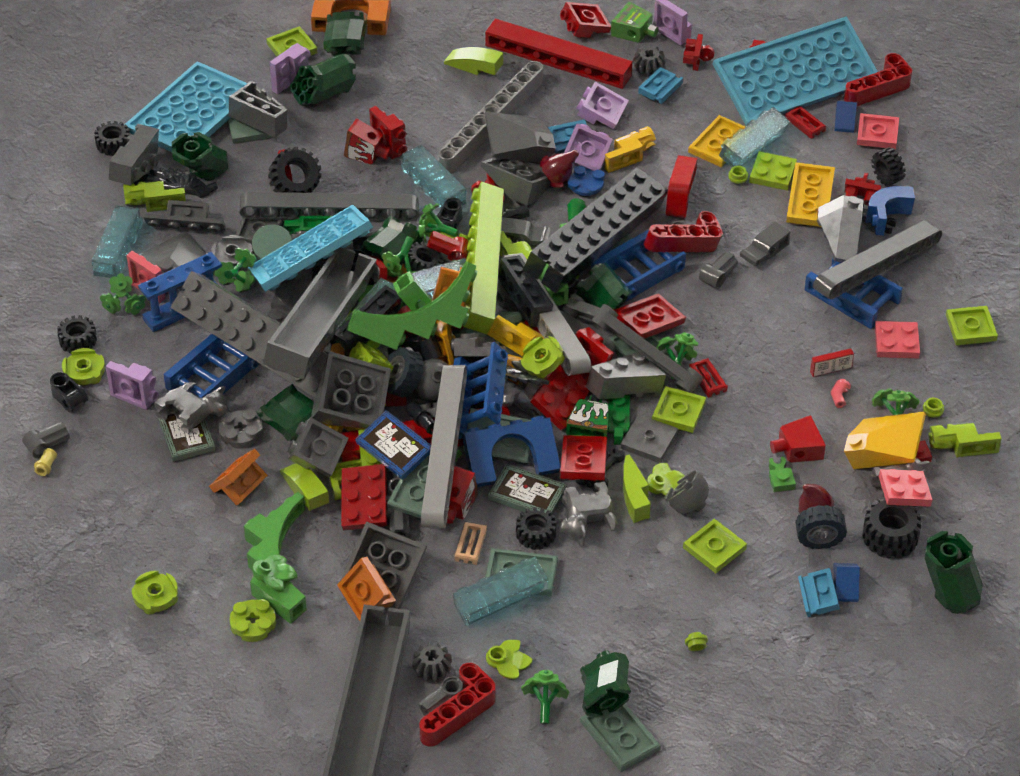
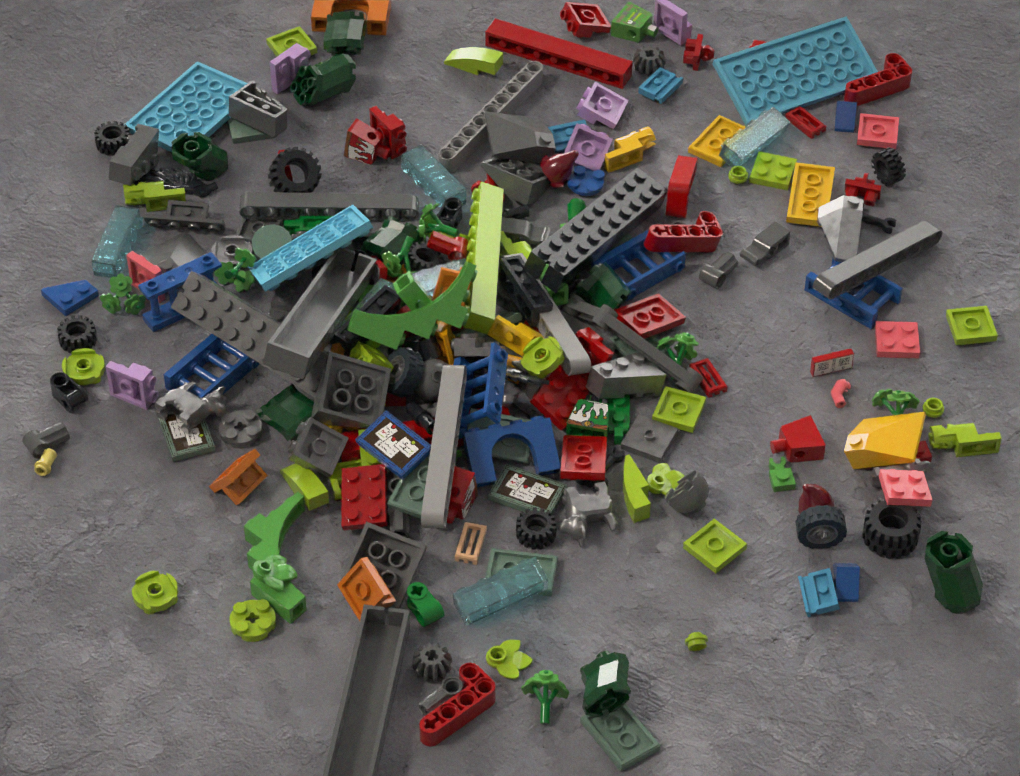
(70, 296): none -> blue wing
(423, 604): none -> green piece
(886, 202): blue arch -> none

